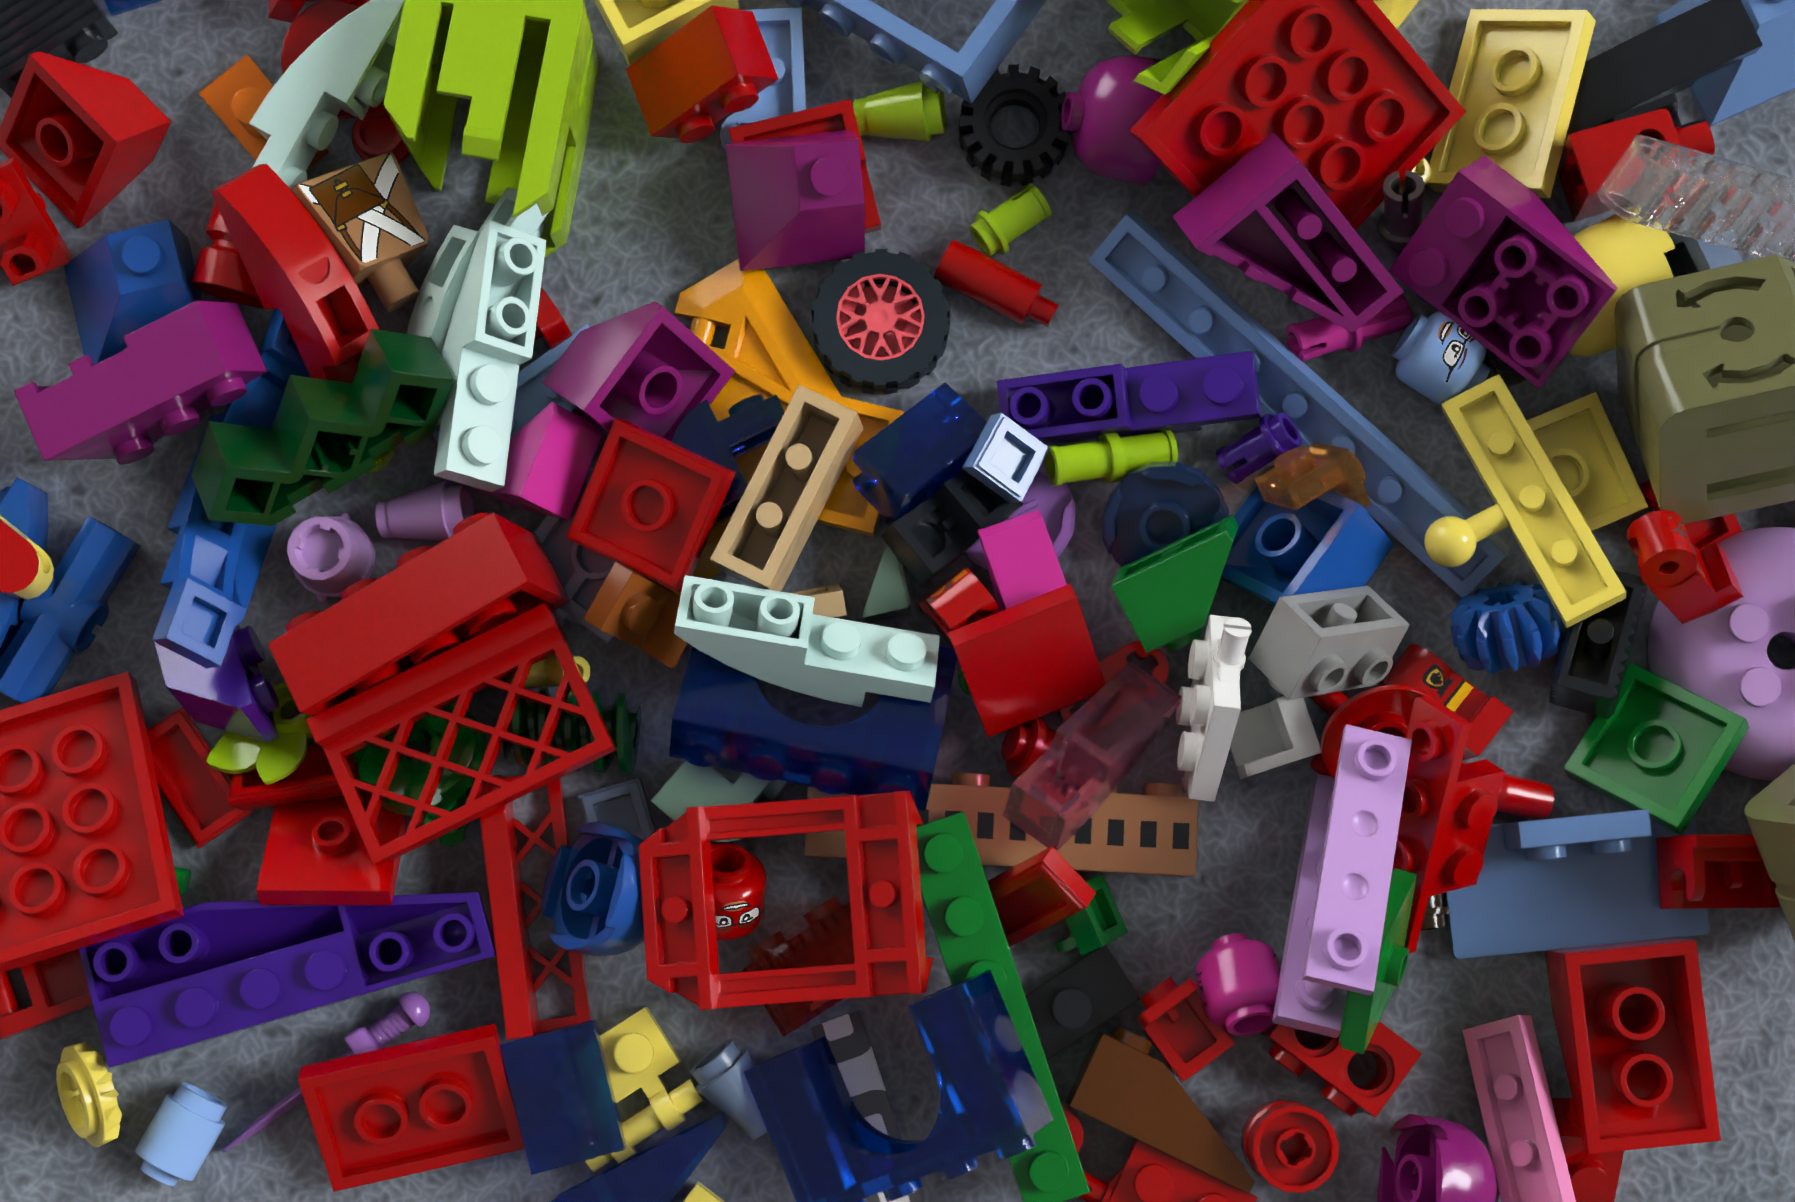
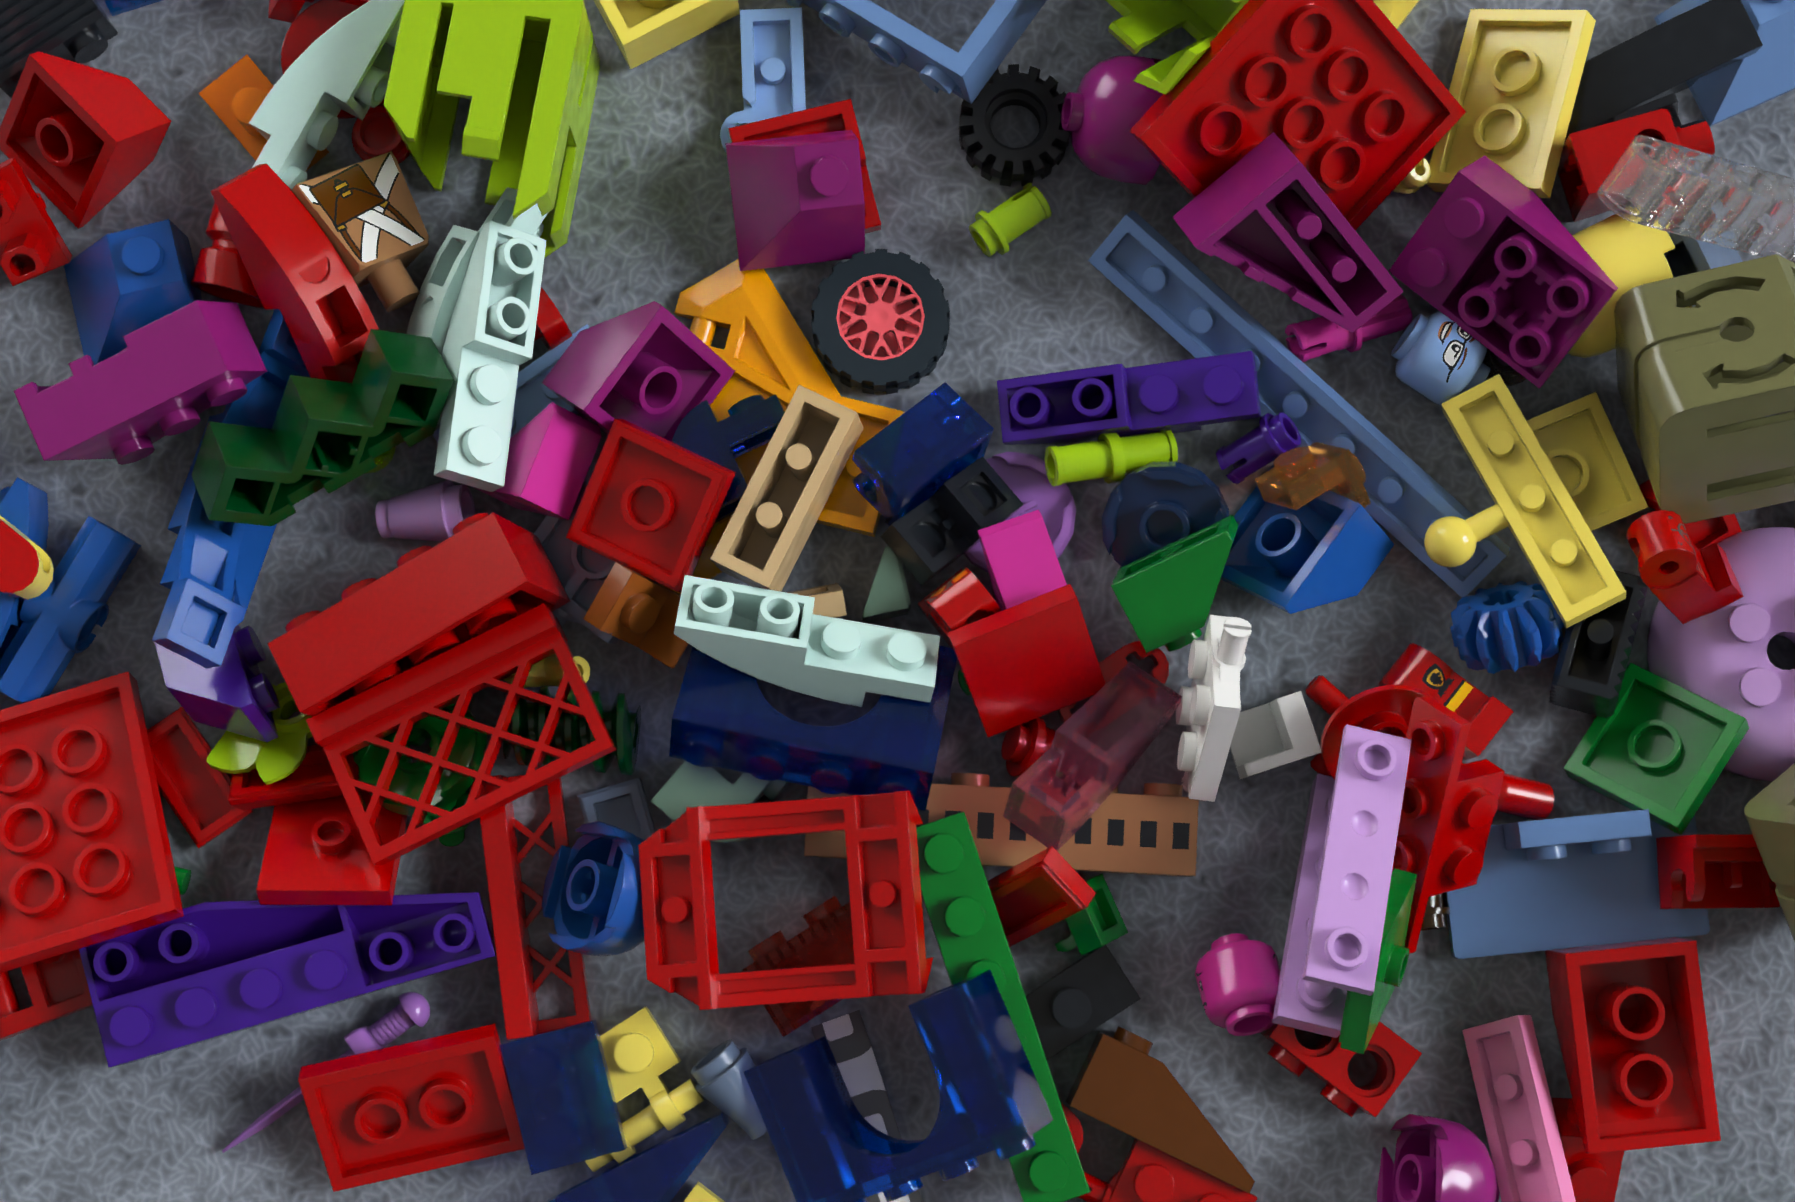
(88, 1094): light yellow gear -> none
(181, 1134): light blue brick -> none
(330, 554): lavender piece -> none
(702, 74): red brick -> none
(738, 890): red head -> none
(902, 113): lime cone -> none
(993, 284): red cylinder -> none
(1006, 458): tile -> none
(1181, 1028): red bracket -> none
(1290, 1145): red wheel -> none
(1328, 642): light grey brick -> none
(1401, 209): flat silver pin -> none

